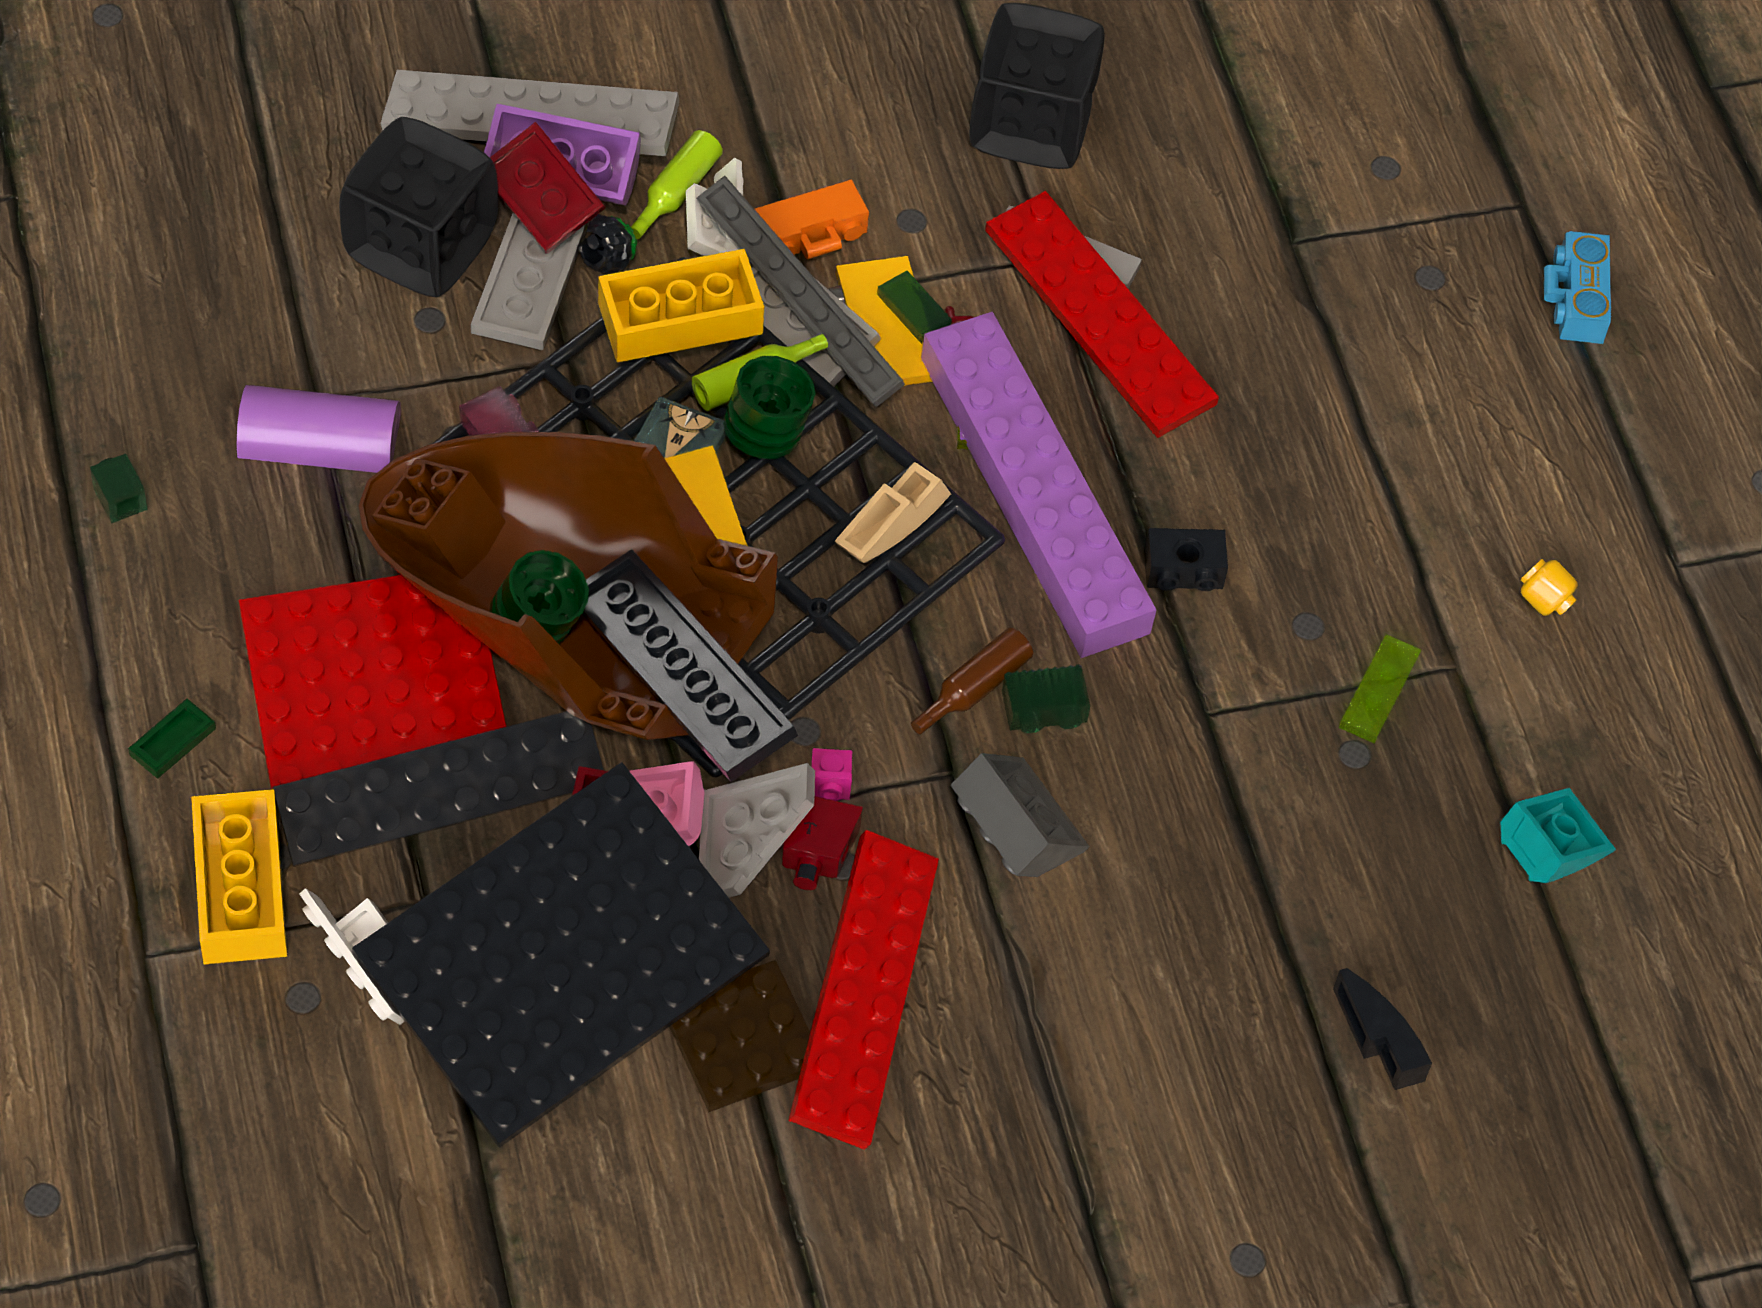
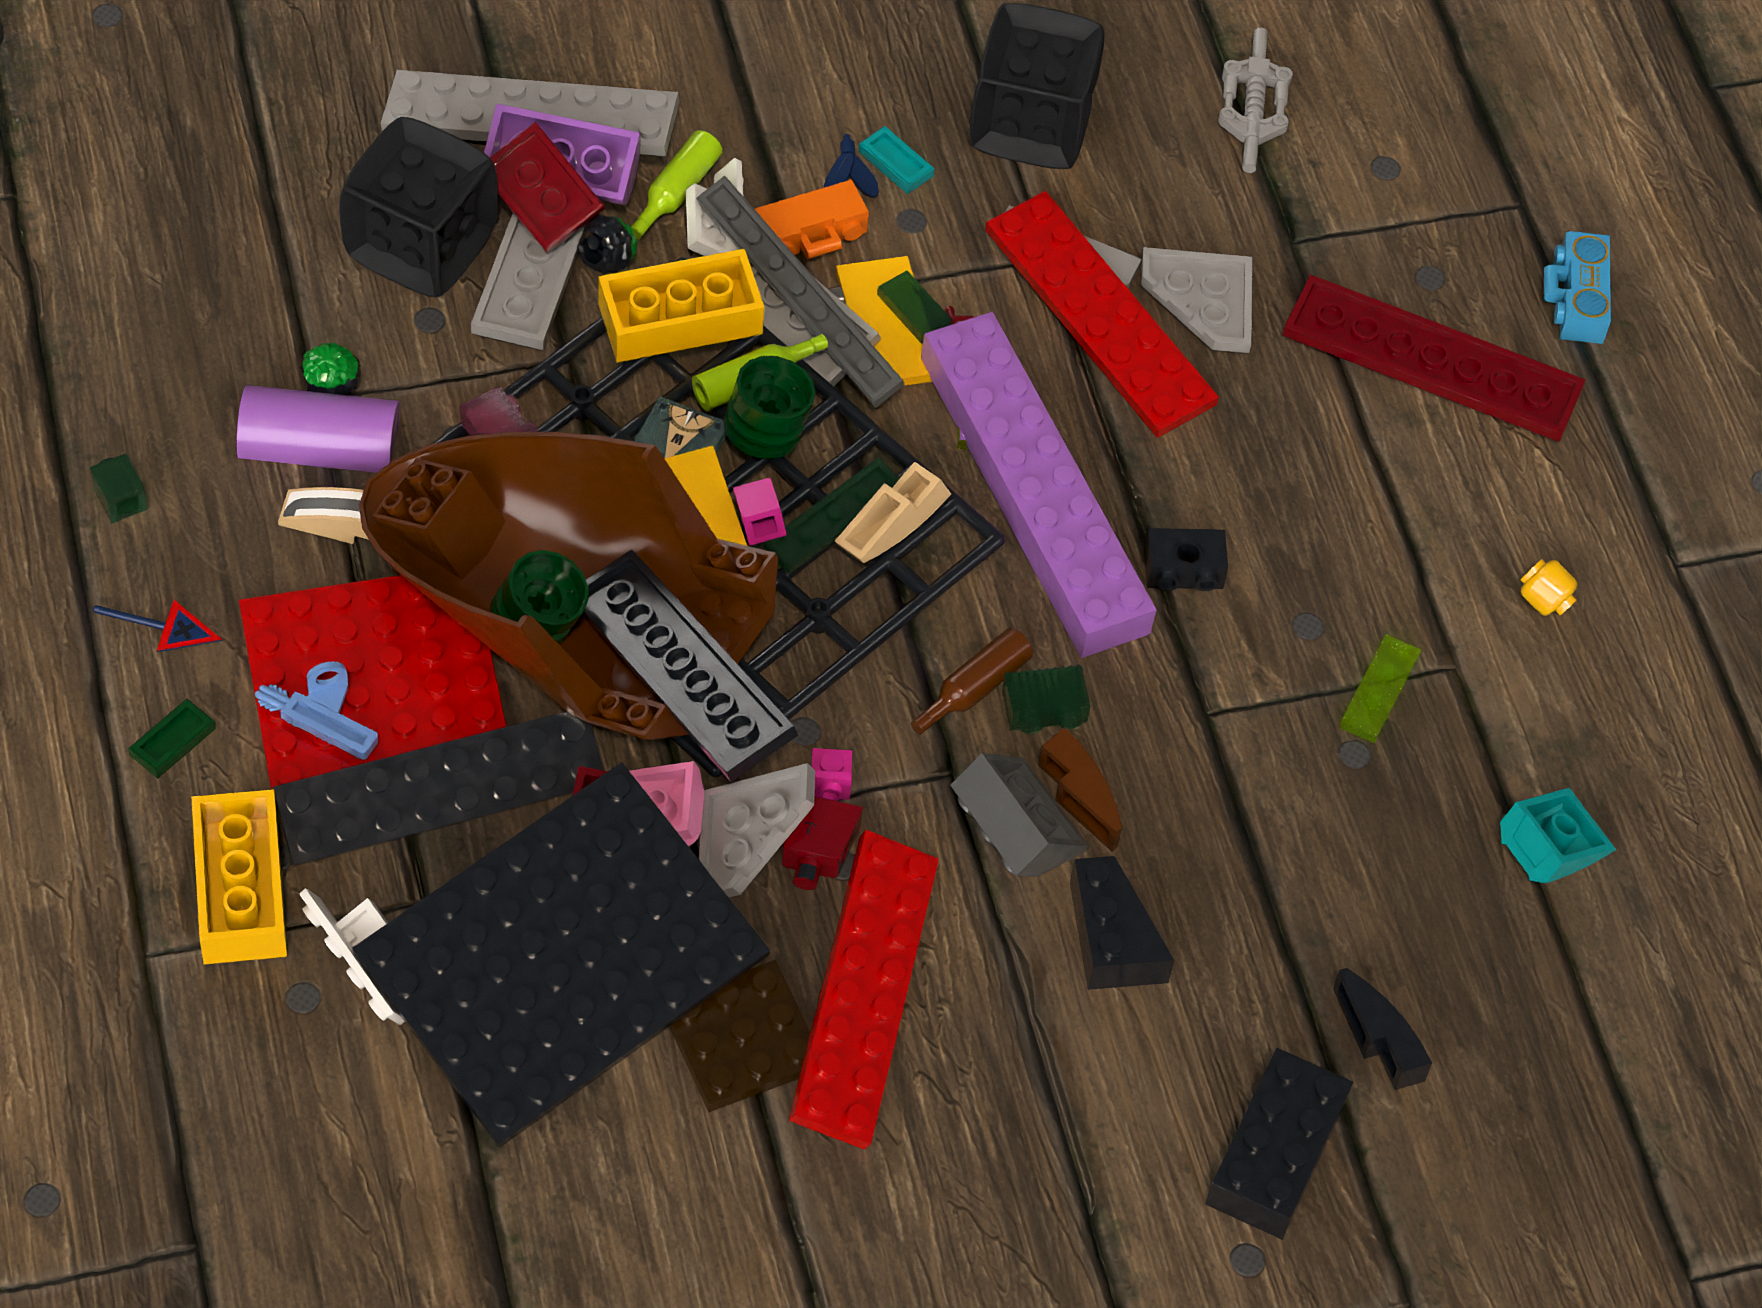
(178, 632): none -> piece
(320, 710): none -> medium blue piece
(324, 512): none -> slope
(331, 369): none -> green piece
(759, 511): none -> dark pink brick
(829, 516): none -> clear green tile
(850, 165): none -> dark blue piece
(896, 160): none -> teal tile
(1081, 787): none -> reddish brown slope
(1114, 928): none -> black wedge
(1204, 292): none -> light grey plate
(1256, 74): none -> light grey bar
(1279, 1143): none -> black brick
(1434, 357): none -> dark red plate

